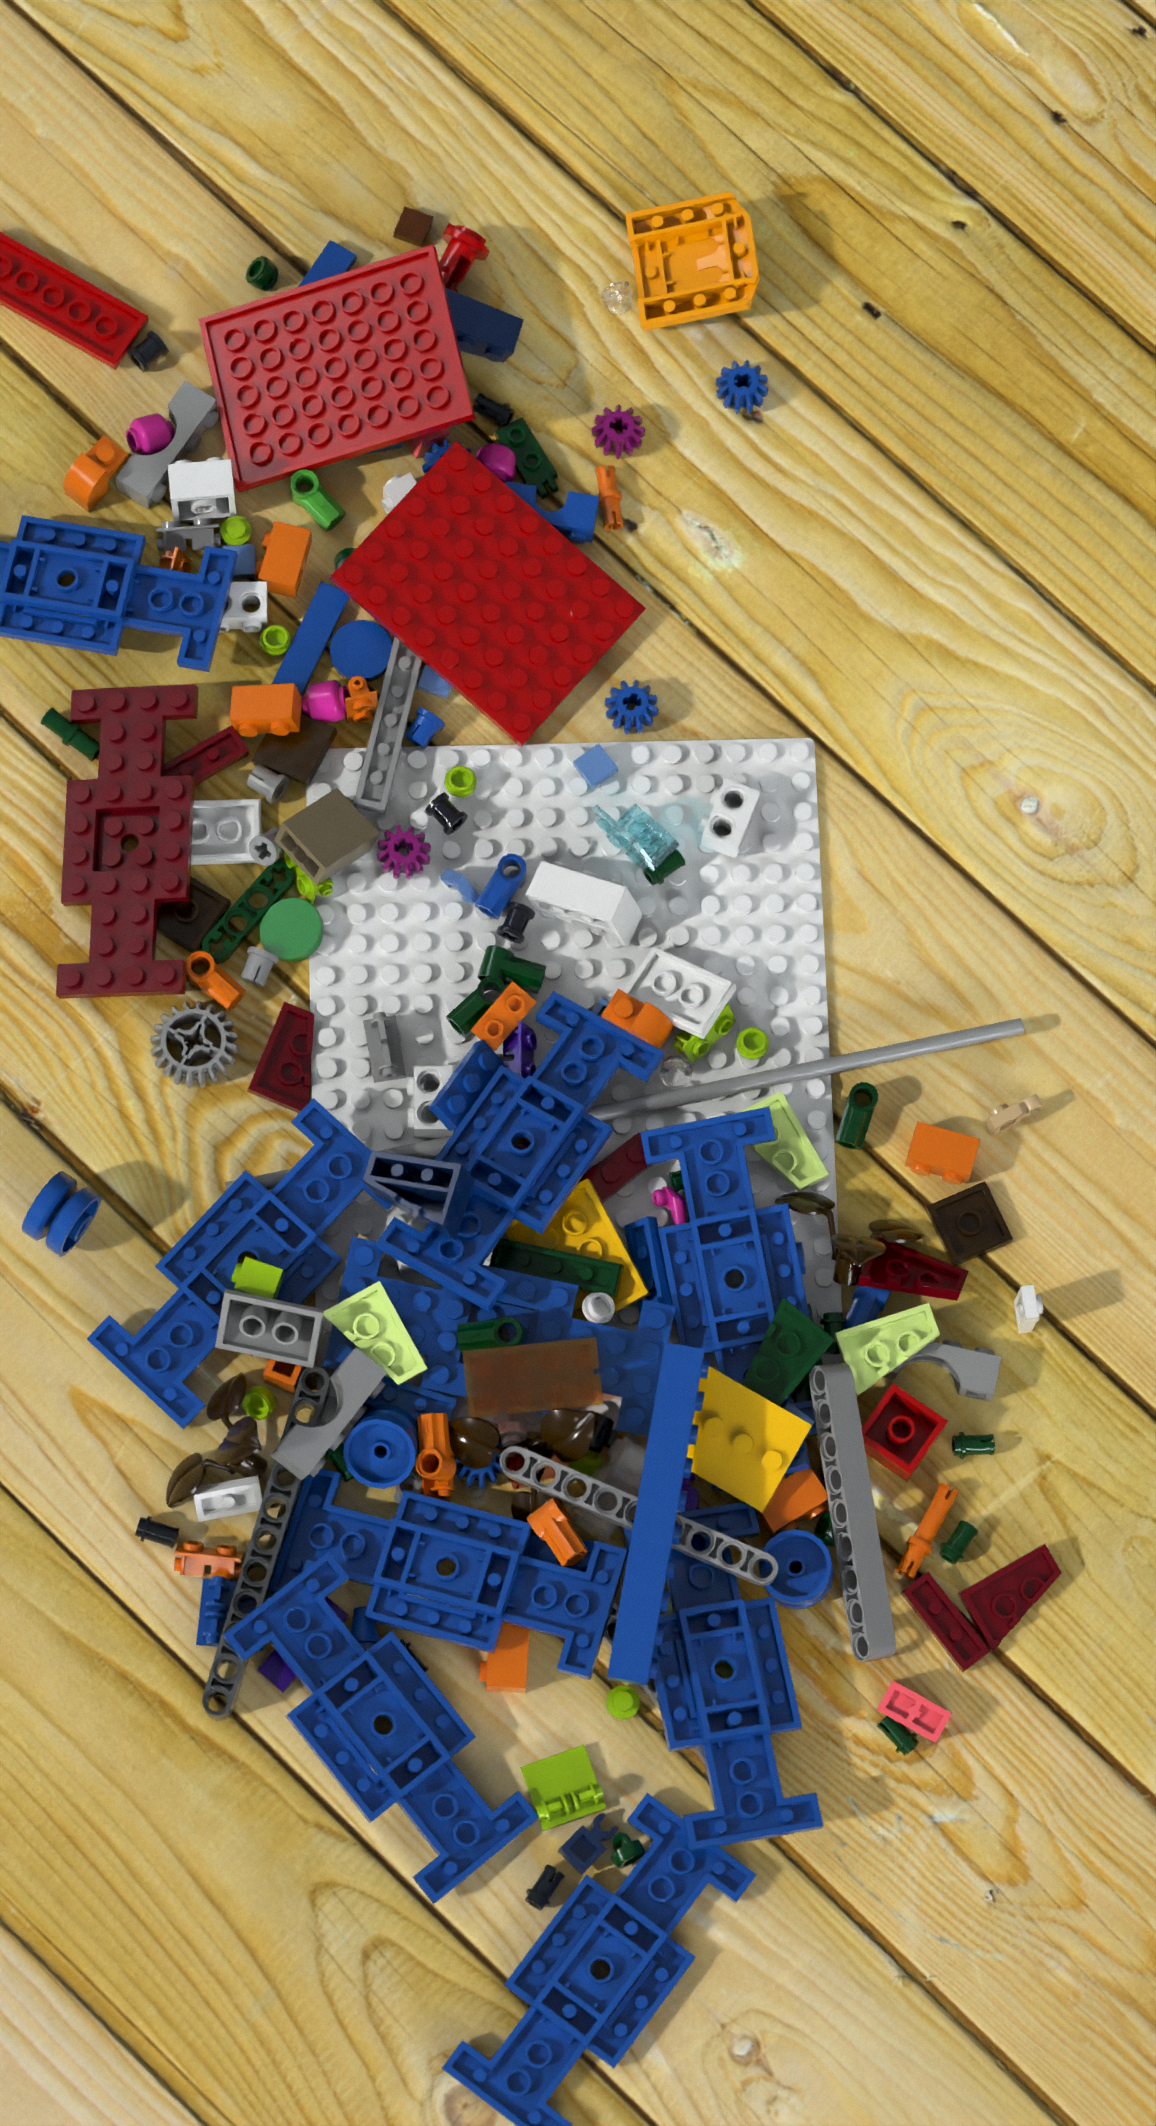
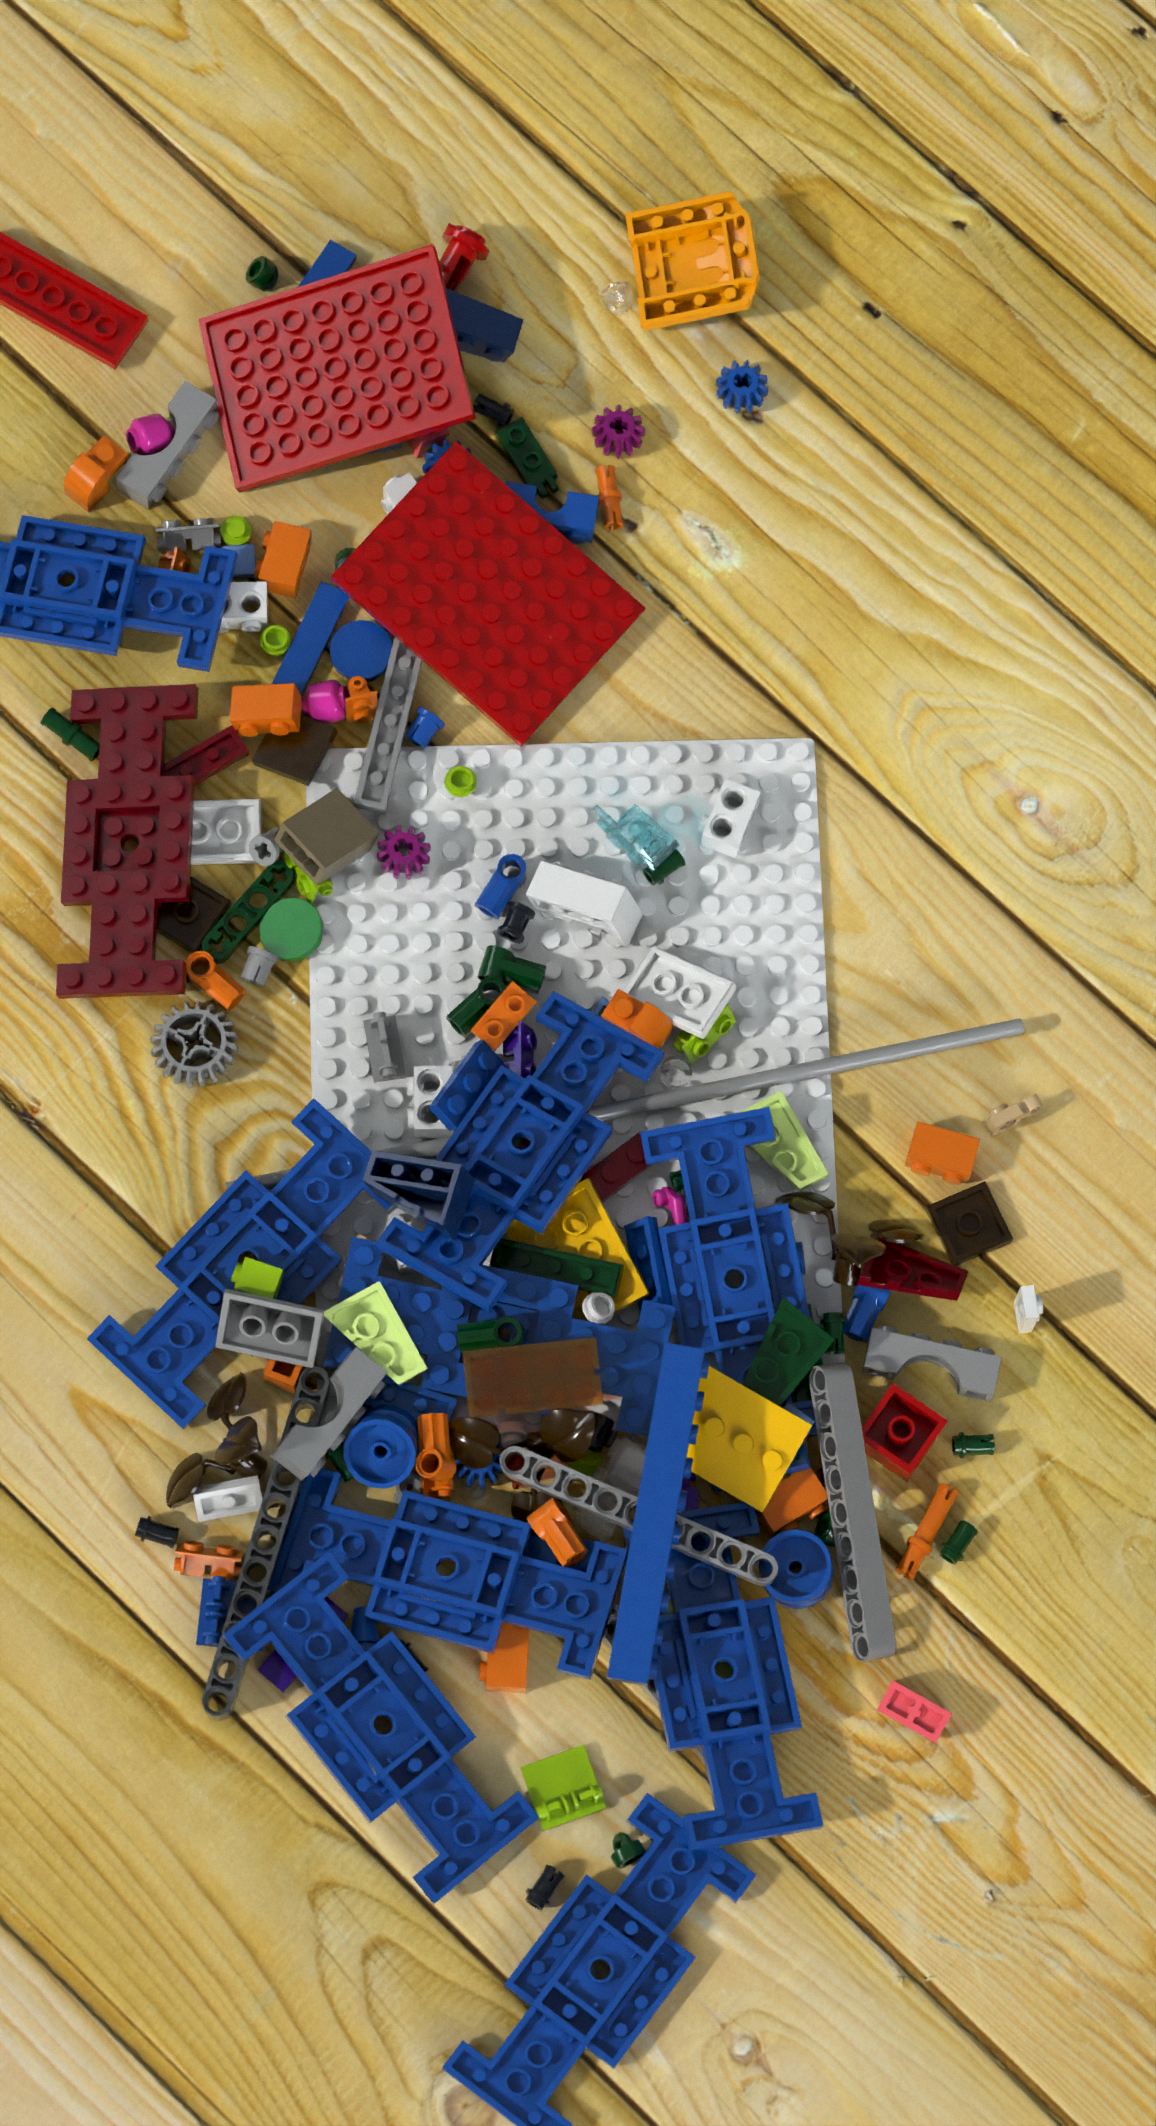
(61, 1213): blue wheel -> none
(147, 351): black bush -> none
(202, 489): white brick -> none
(259, 1402): lime tile -> none
(272, 787): light grey bush -> none
(286, 1061): dark red wing -> none
(316, 502): bright green piece -> none
(413, 227): reddish brown tile -> none
(433, 683): medium blue tile -> none
(446, 813): black bush -> none
(456, 879): medium blue tile -> none
(498, 460): dark pink head -> none
(585, 1846): dark blue plate -> none
(595, 766): medium blue tile -> none
(622, 1702): lime plate -> none
(642, 712): blue gear -> none
(752, 1043): lime plate -> none
(856, 1118): dark green piece -> none
(885, 1343): yellowish green wing -> none
(898, 1735): dark green pin -> none
(945, 1622): dark red plate -> none
(1008, 1593): dark red wing -> none

